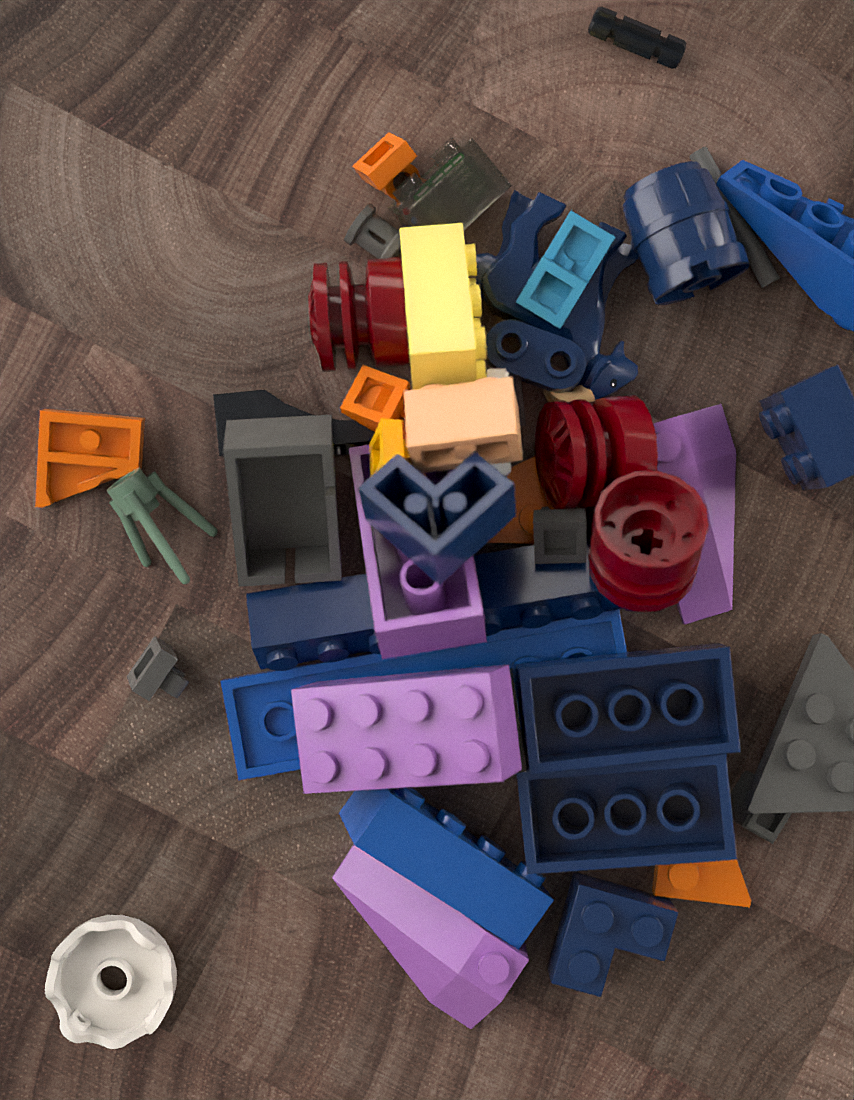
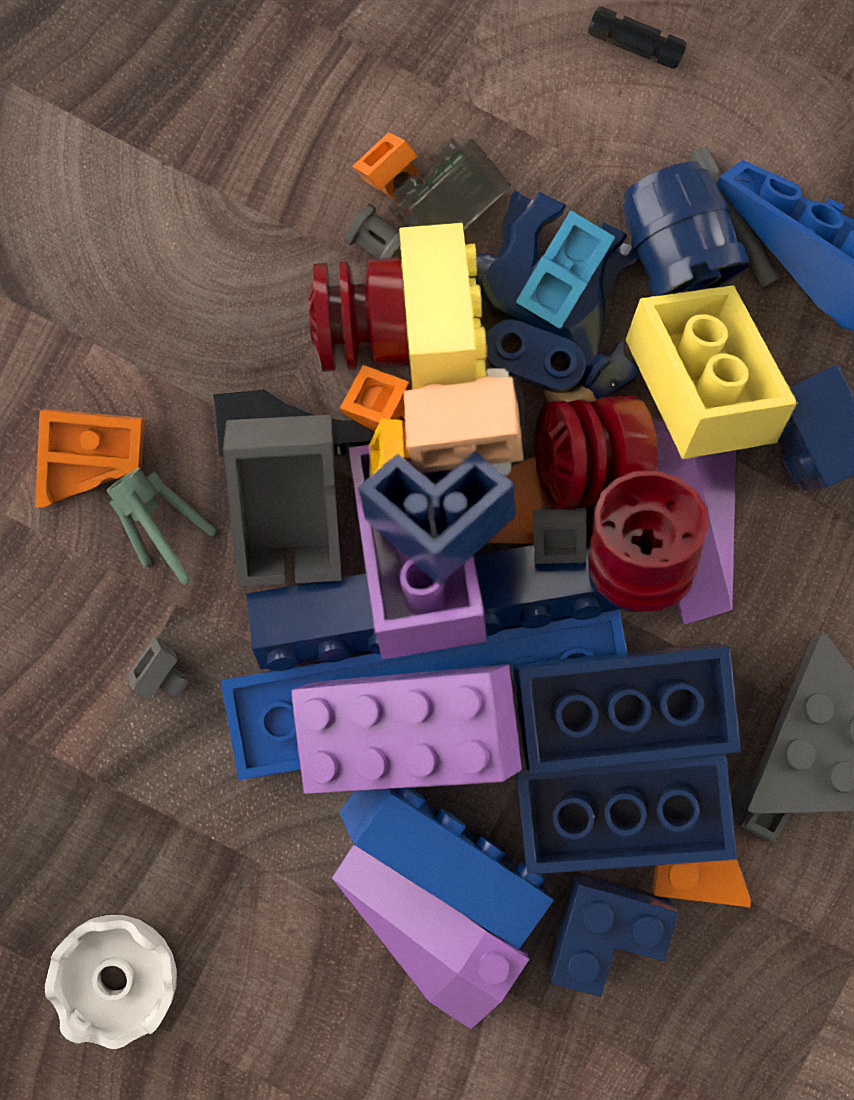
(709, 371): none -> light yellow brick

